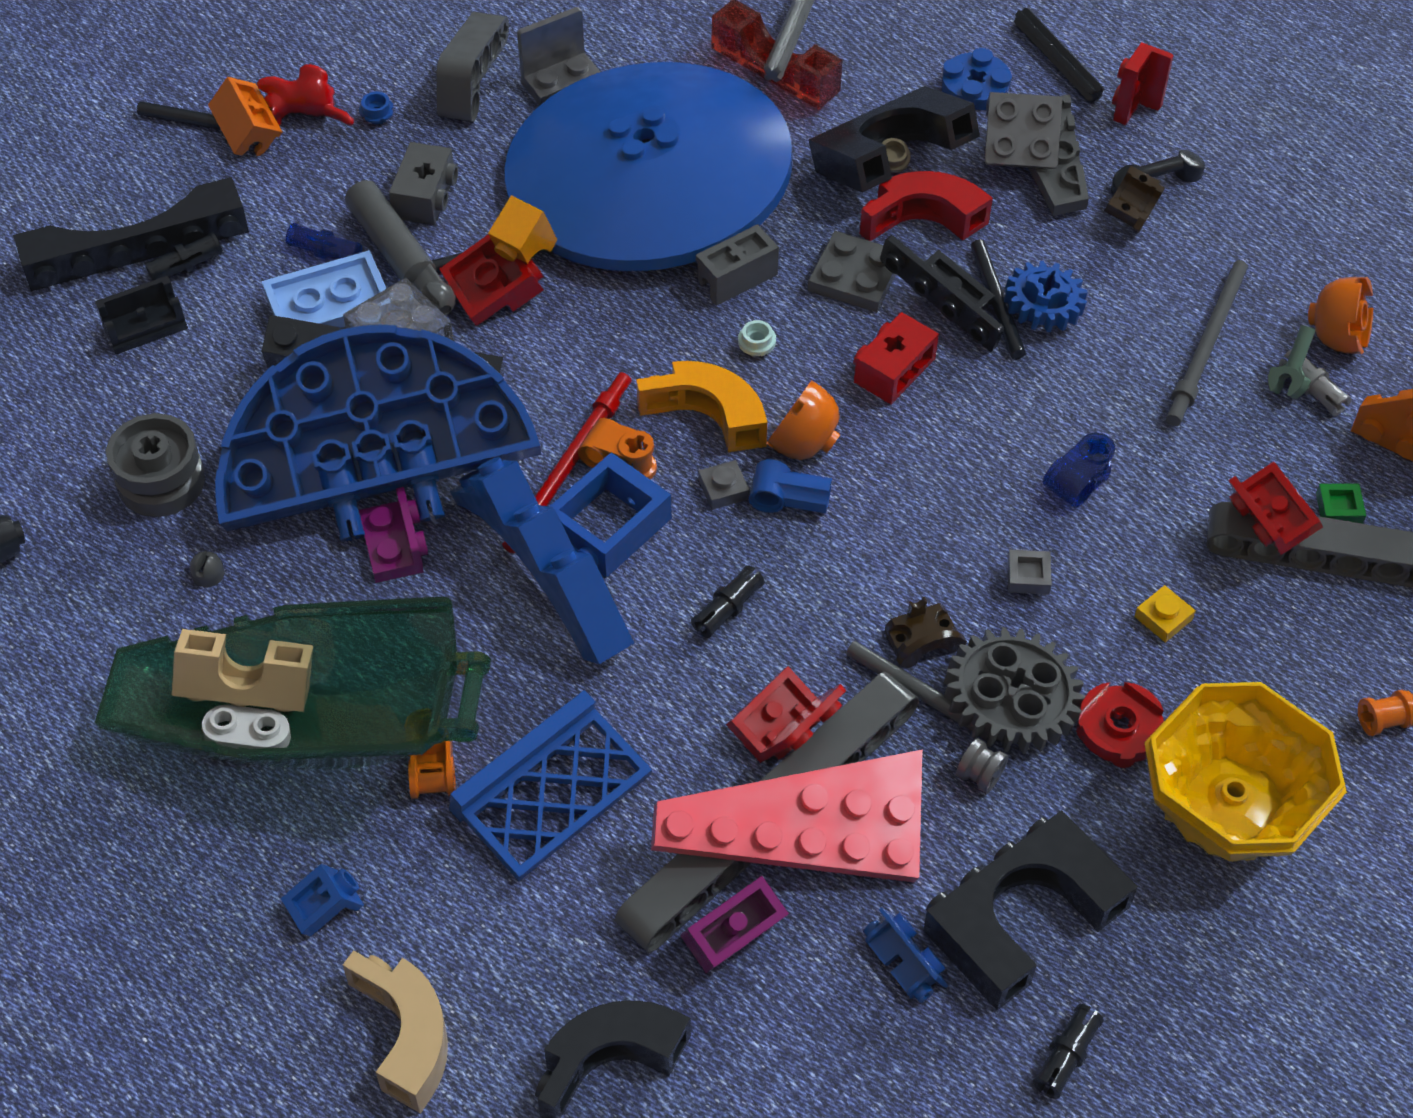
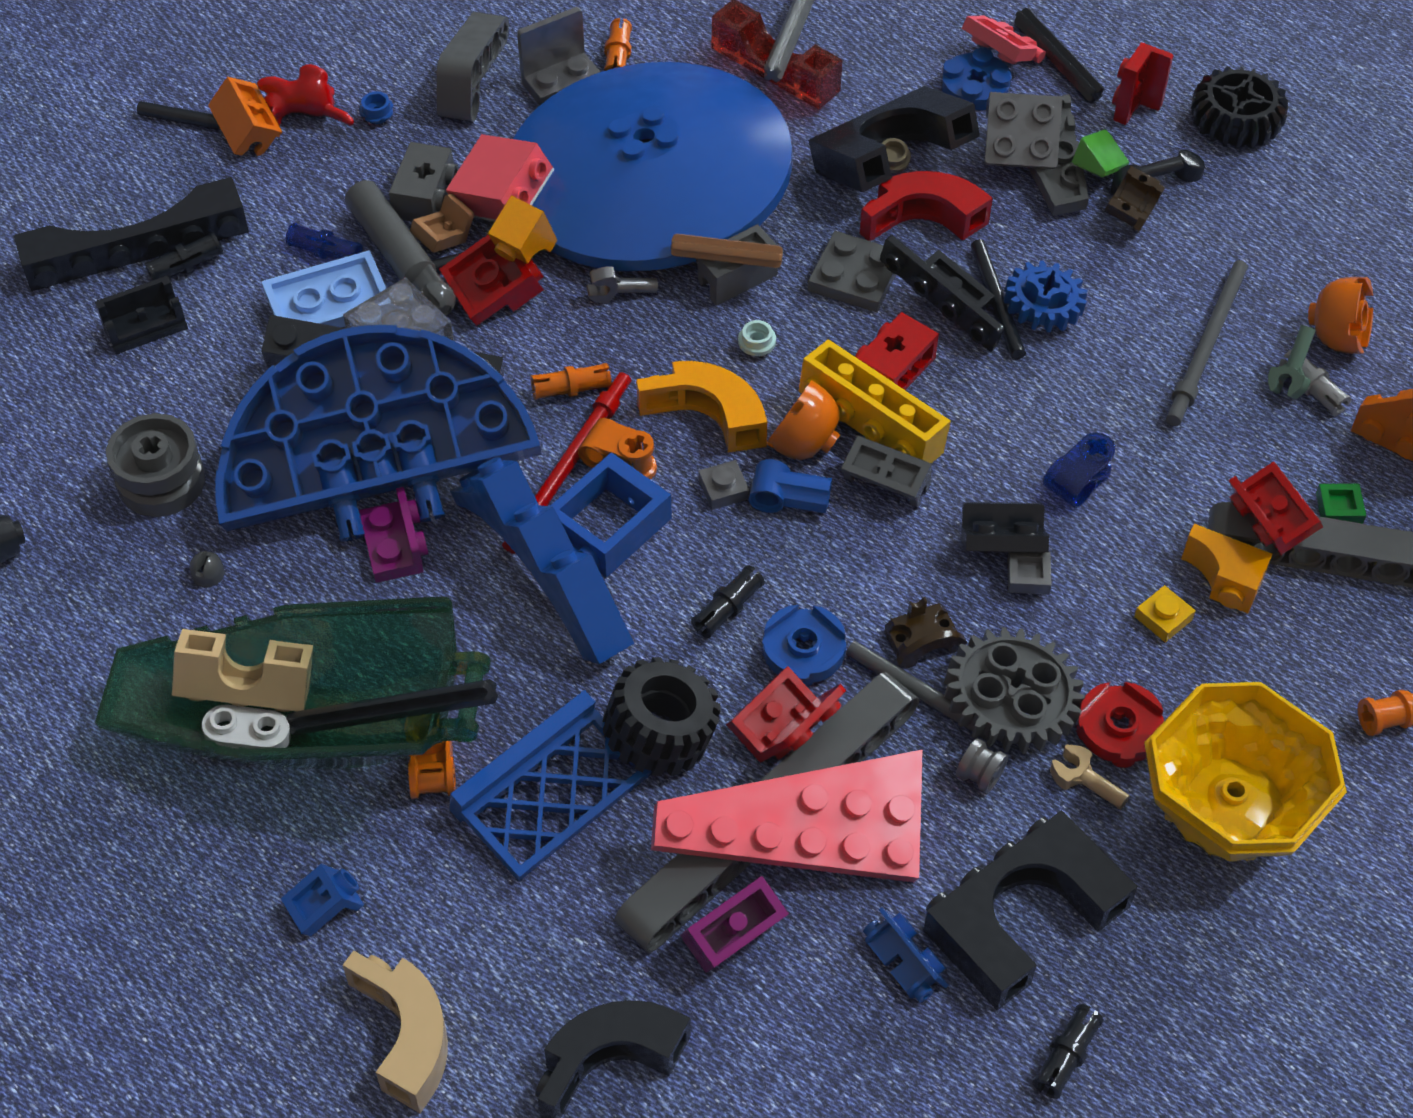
(393, 707): none -> black axle
(446, 227): none -> medium nougat bracket
(498, 170): none -> coral piece
(570, 381): none -> orange pin
(607, 284): none -> flat silver bar
(617, 47): none -> orange pin
(653, 741): none -> black tyre
(726, 250): none -> medium nougat axle
(804, 624): none -> blue plate
(876, 404): none -> yellow brick
(887, 469): none -> dark grey hinge
(1000, 36): none -> coral plate
(1004, 527): none -> black bracket
(1085, 775): none -> tan bar
(1099, 154): none -> bright green slope
(1229, 565): none -> light orange arch
(1239, 107): none -> black gear

